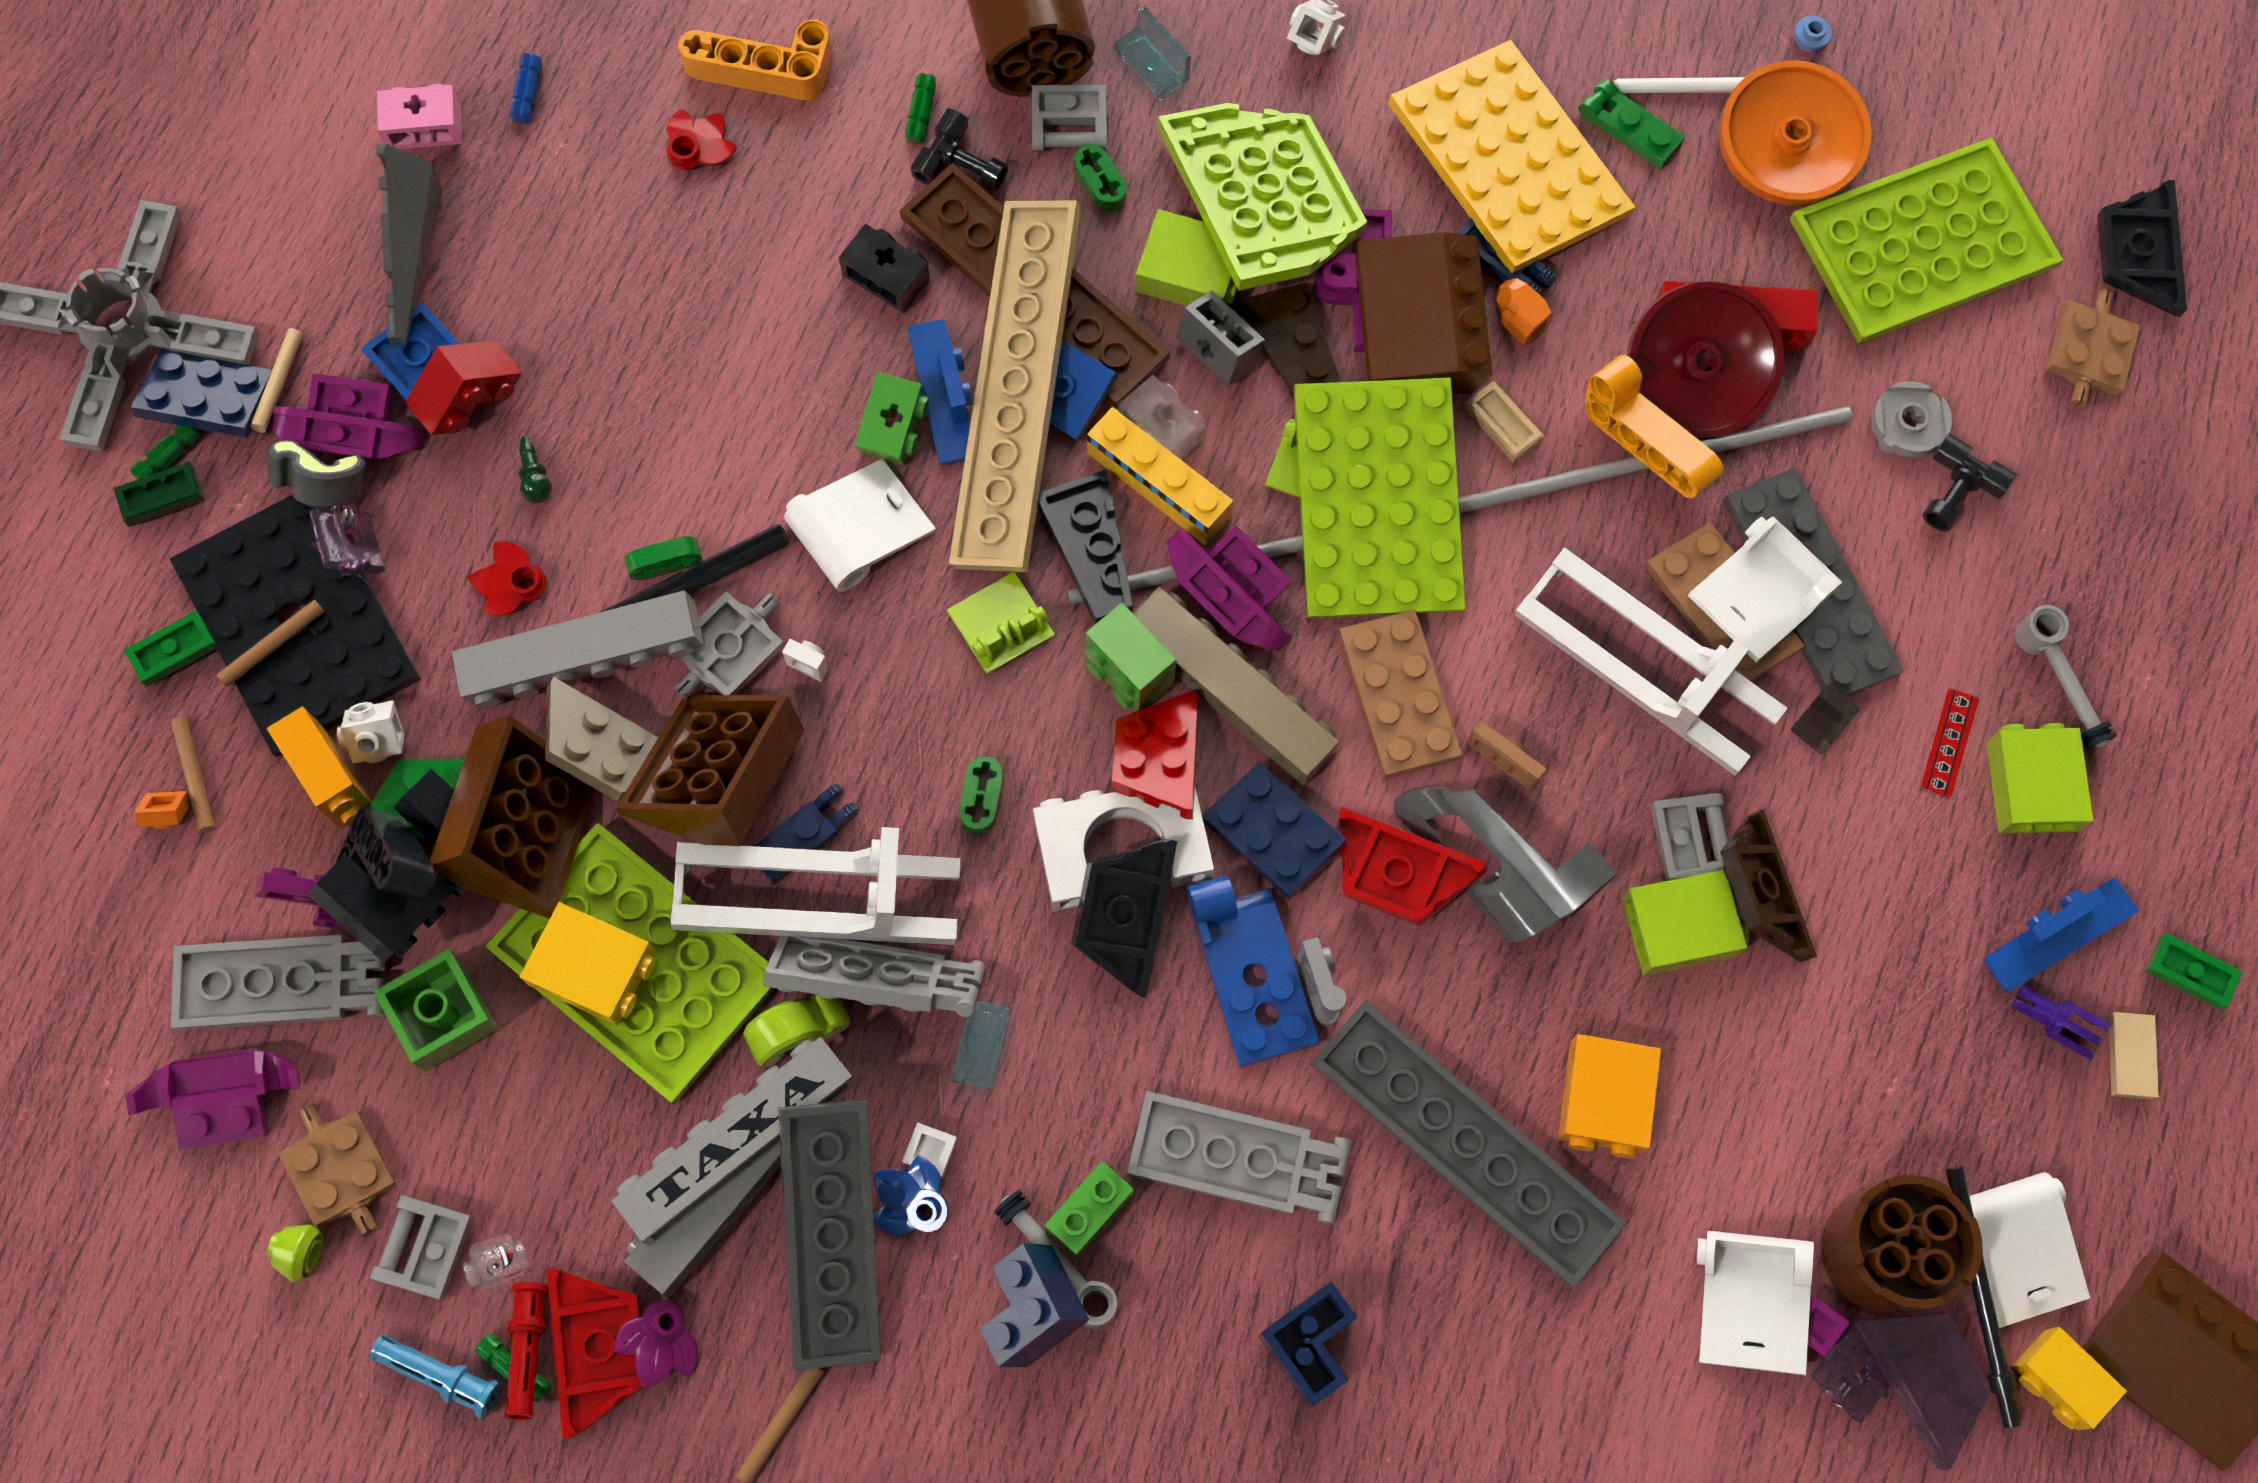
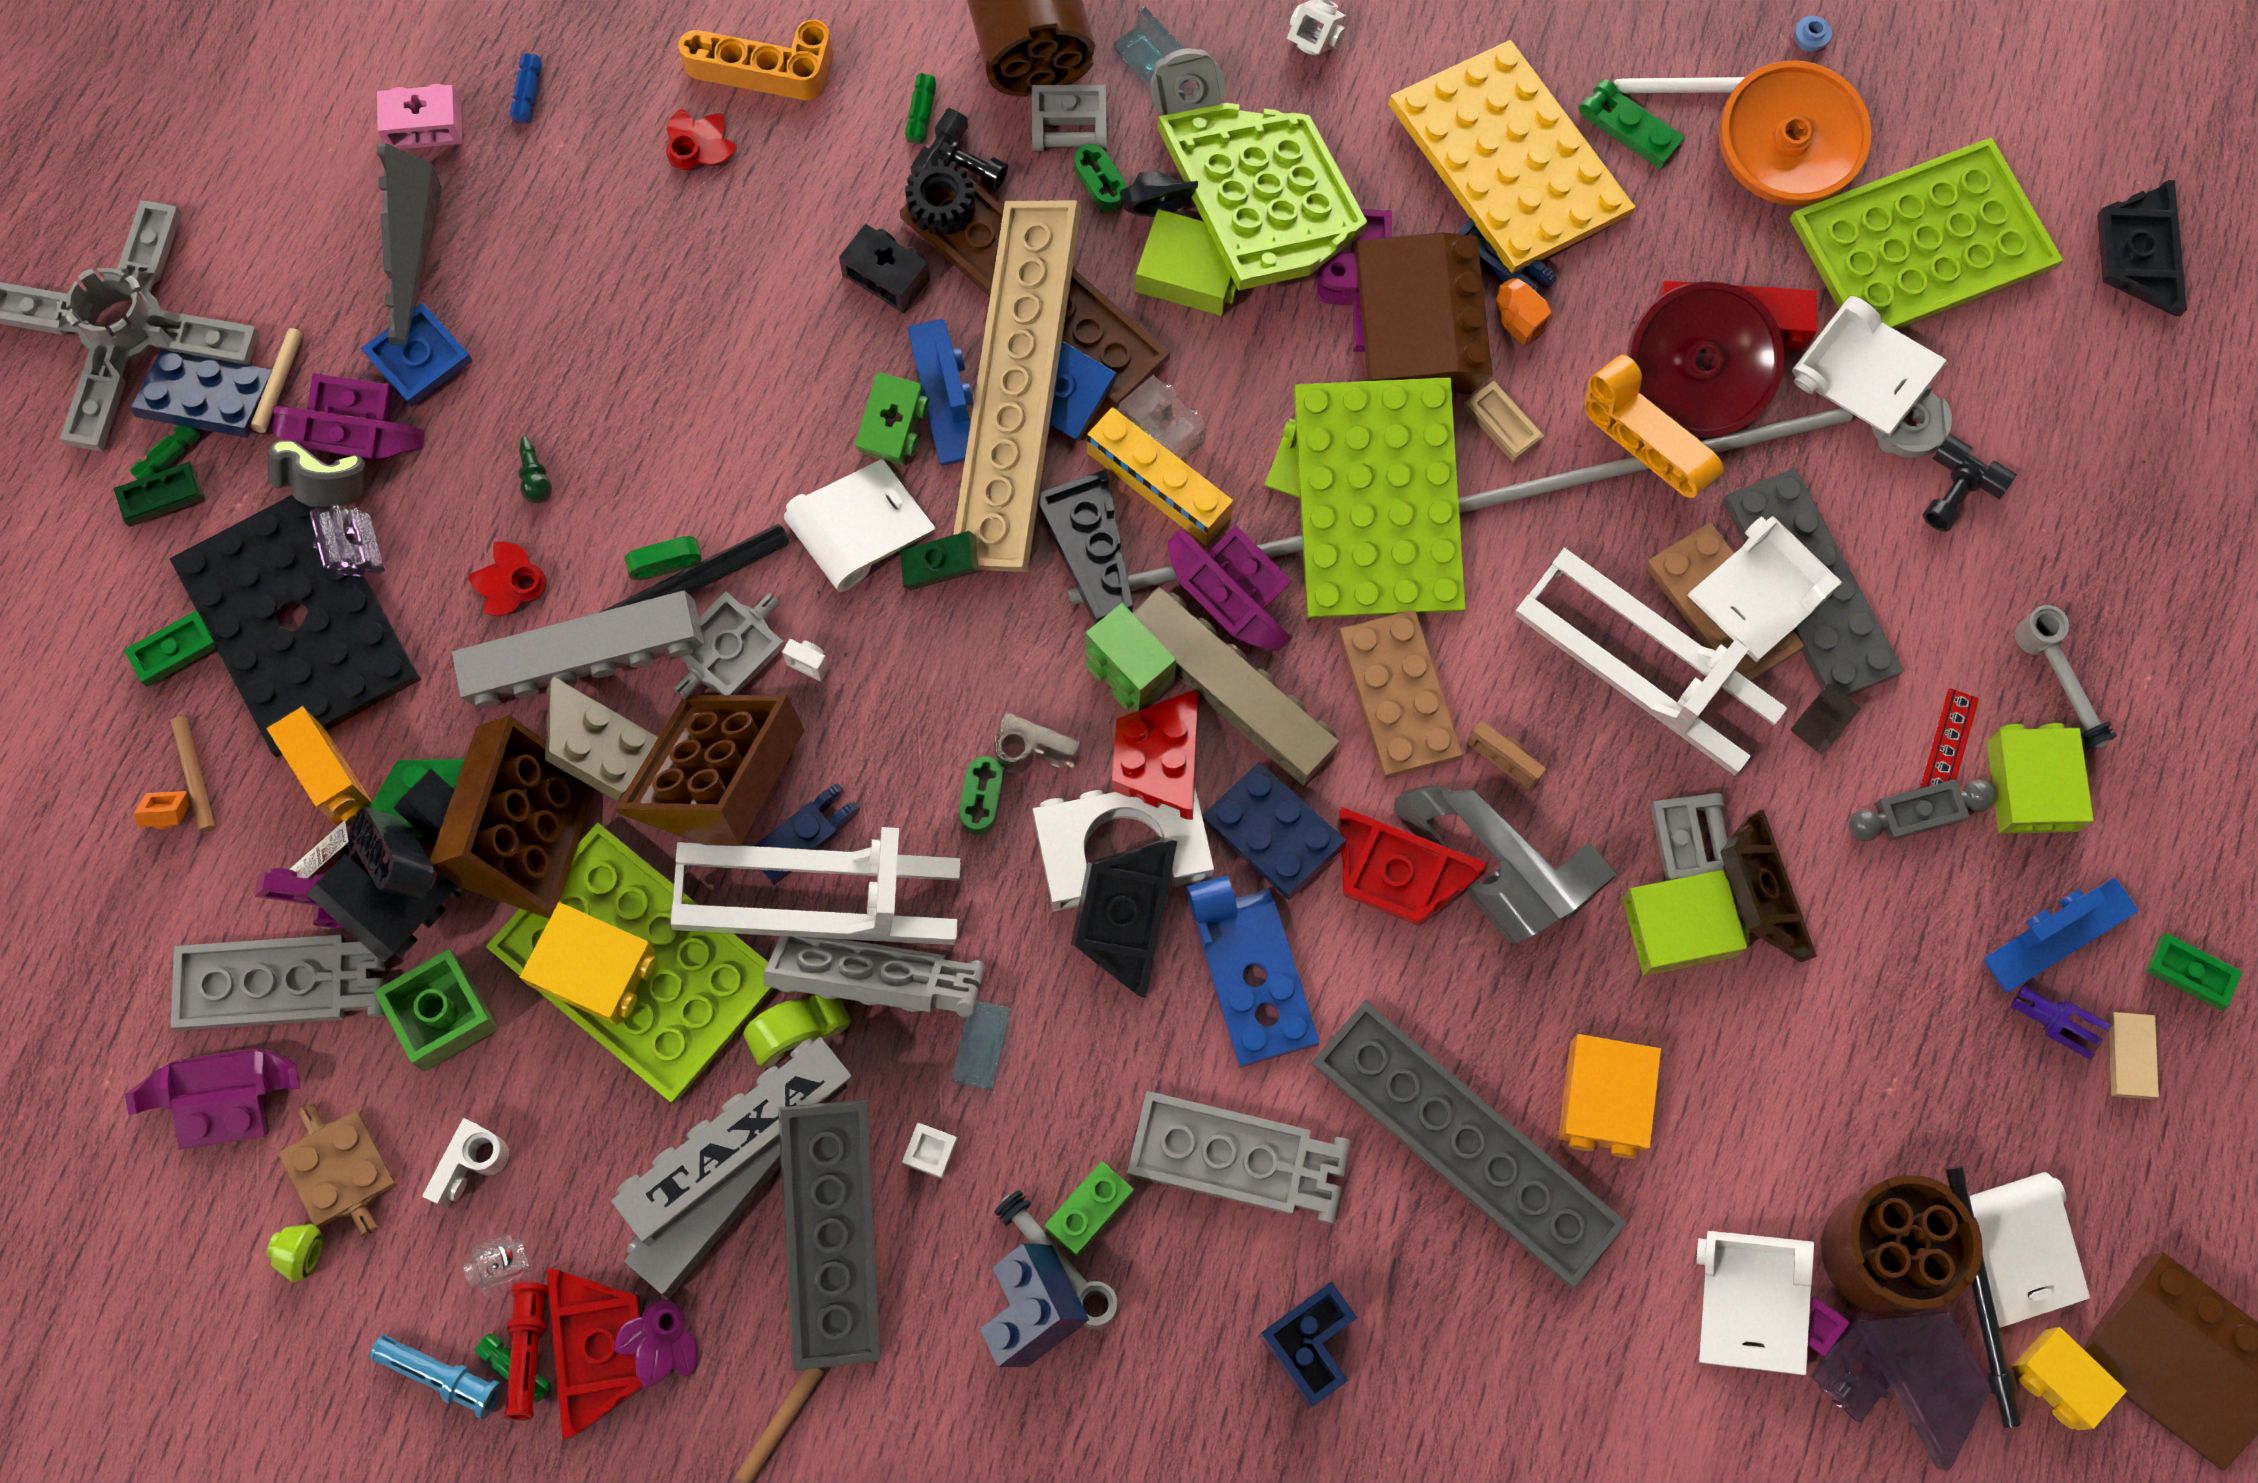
(270, 643): medium nougat bar -> none
(322, 852): none -> white sticker
(371, 732): white brick -> none
(433, 1253): light grey plate -> none
(449, 1178): none -> white plate
(458, 381): red brick -> none
(905, 1193): blue plate -> none
(934, 178): none -> black tyre
(939, 560): none -> dark green plate
(1001, 622): lime hinge -> none
(1053, 747): none -> clear smoke plate
(1155, 192): none -> black piece
(1185, 65): none -> light grey plate
(1219, 338): dark grey brick -> none
(1291, 335): dark brown wing -> none
(1315, 968): light grey plate -> none
(1864, 364): none -> white door
(1922, 810): none -> dark grey plate
(2092, 348): medium nougat plate -> none

